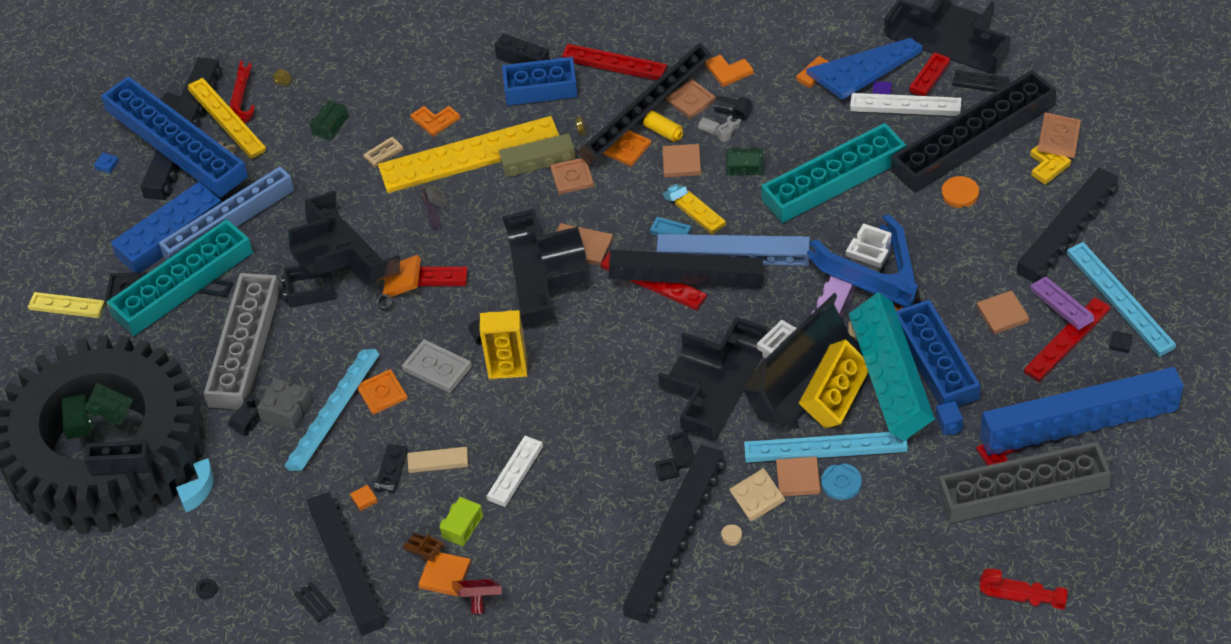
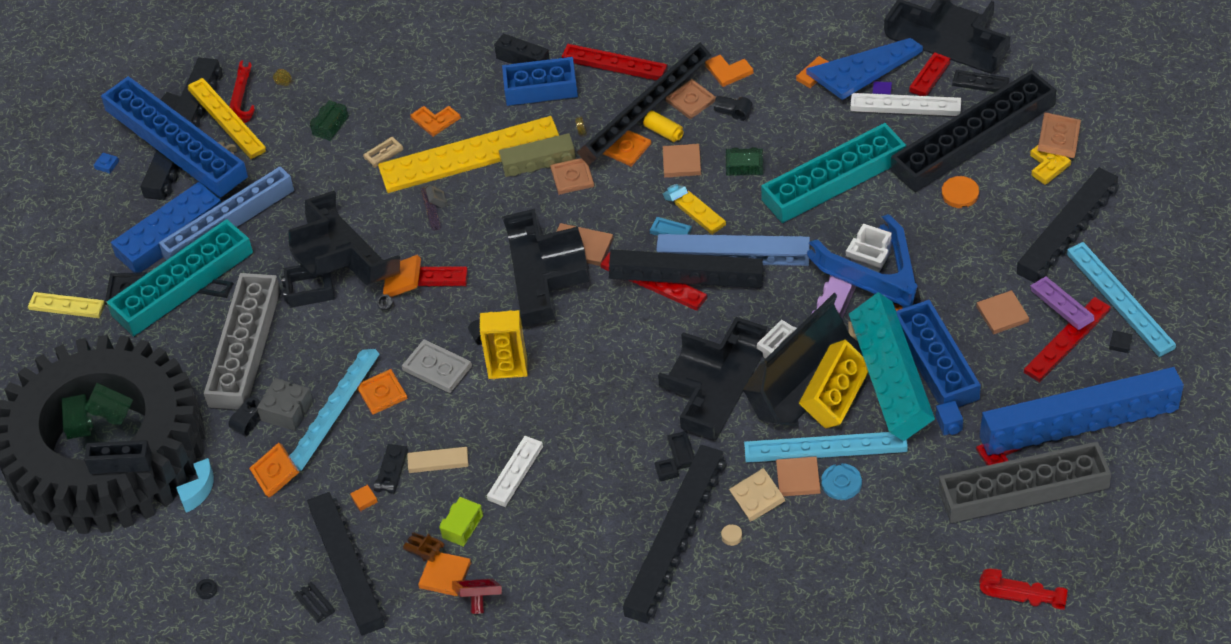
(274, 470): none -> orange tile
(724, 131): light grey bar -> none

